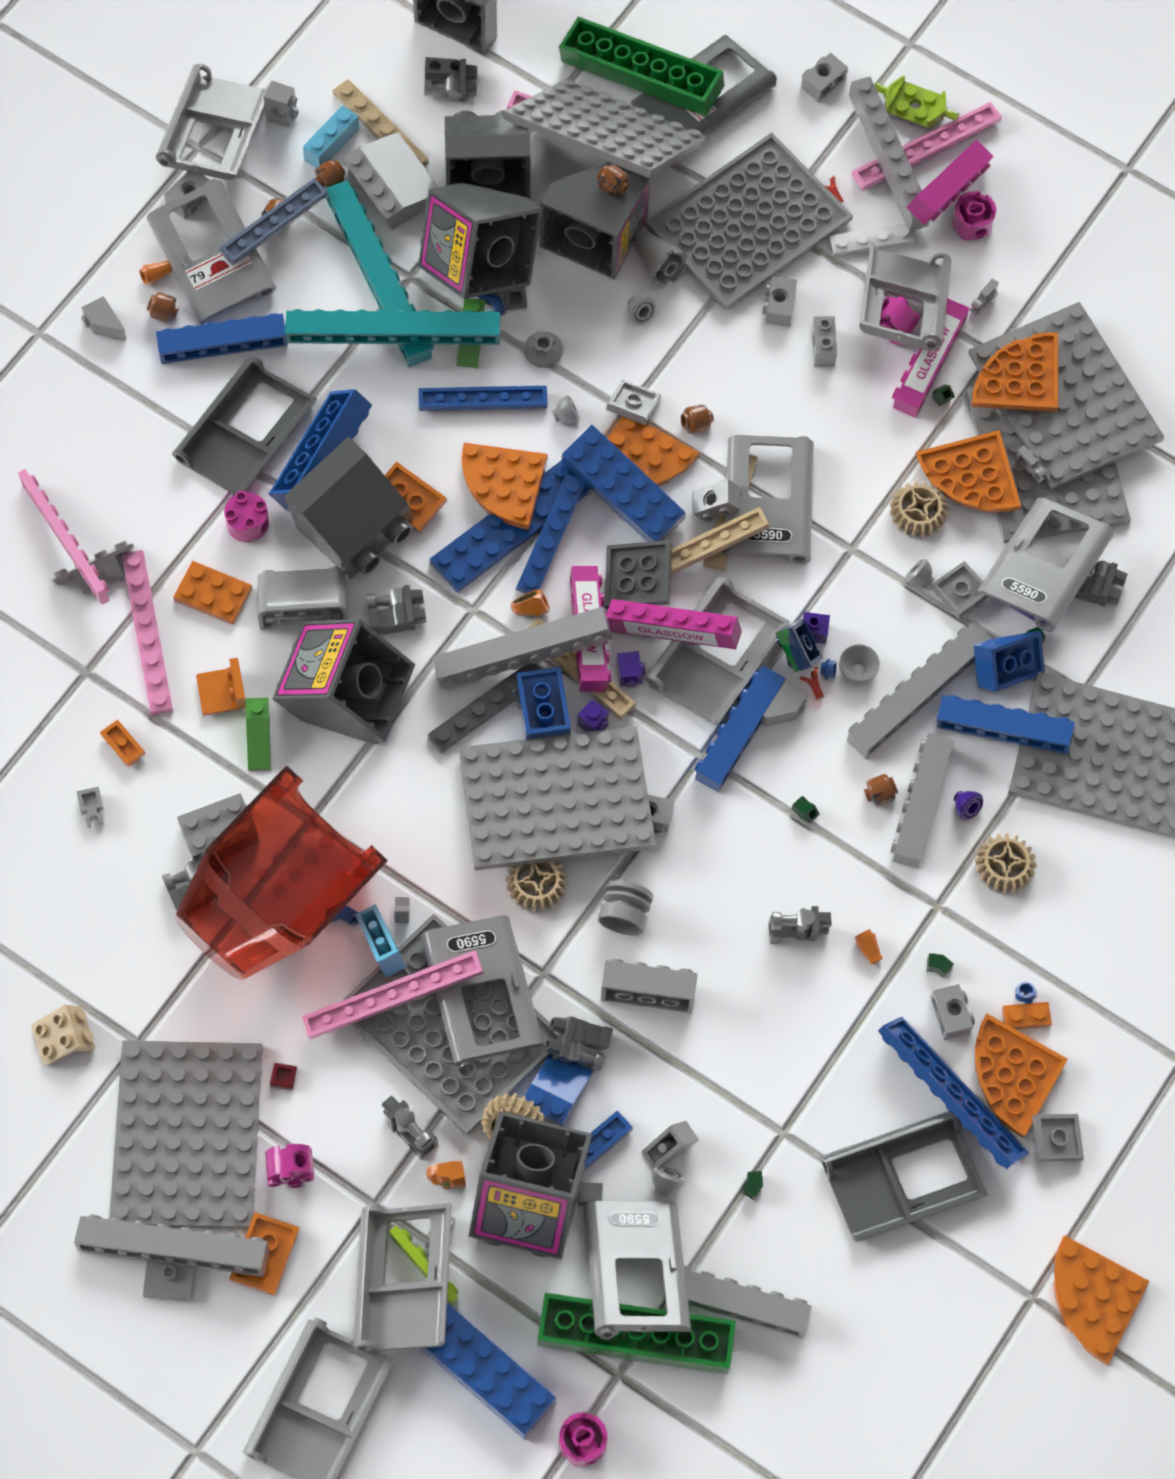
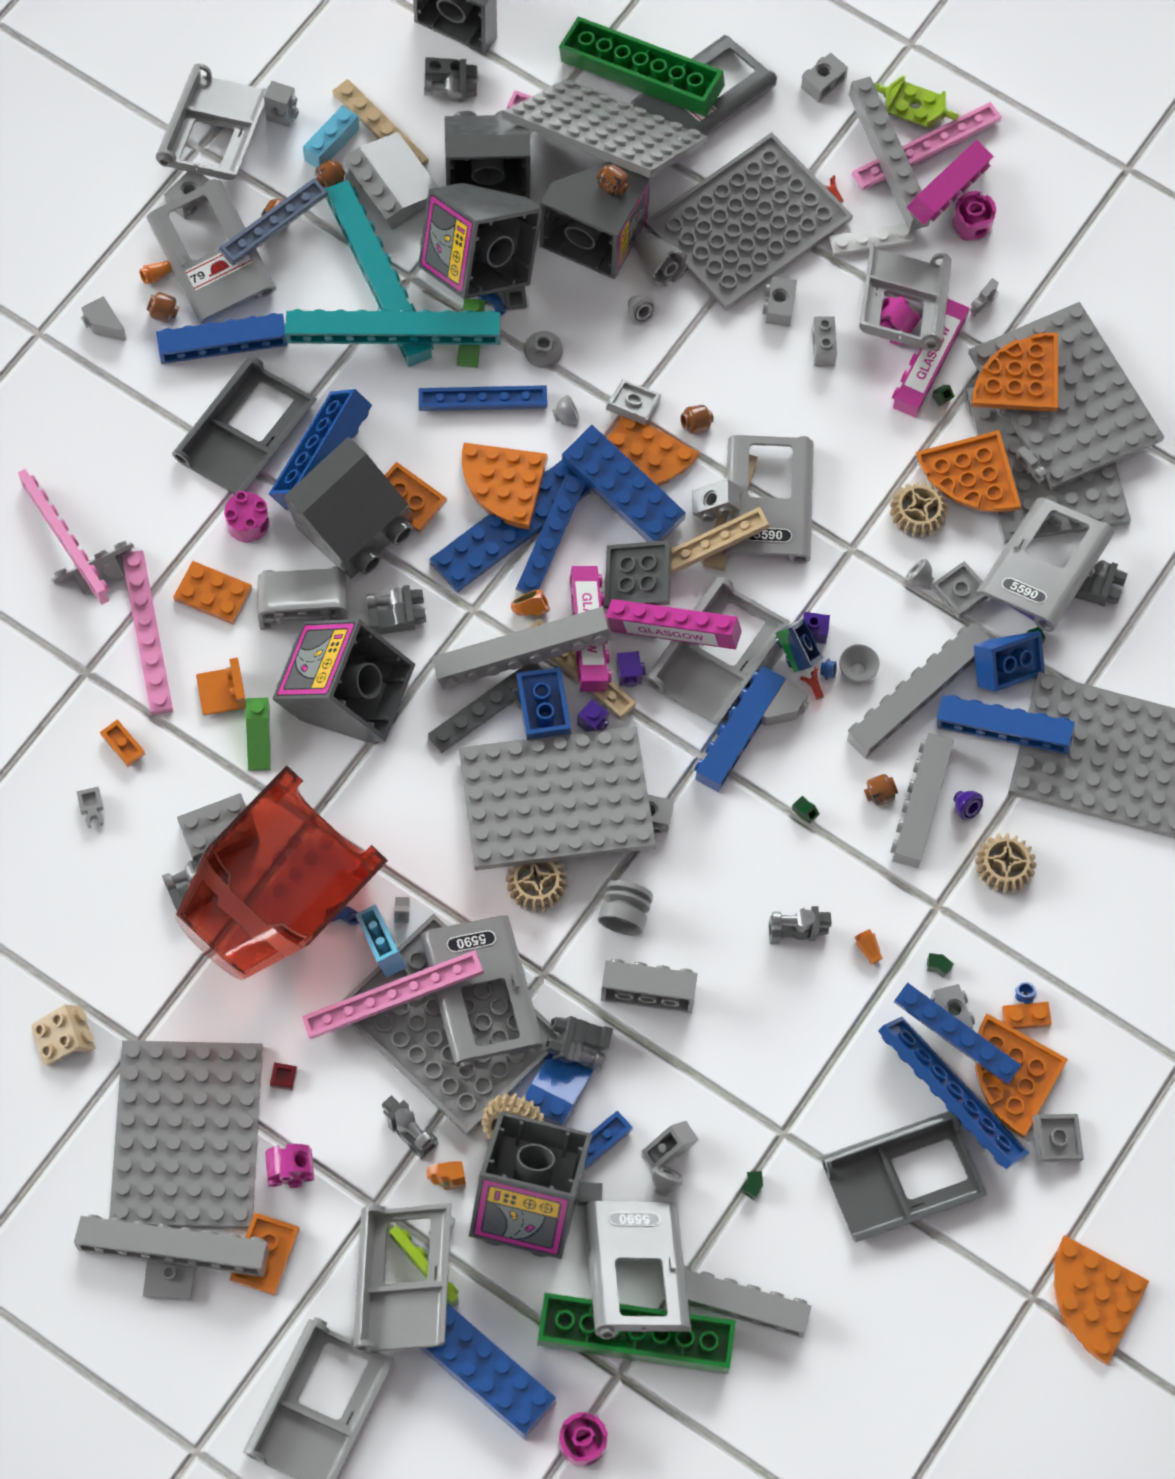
(957, 1033): none -> blue plate

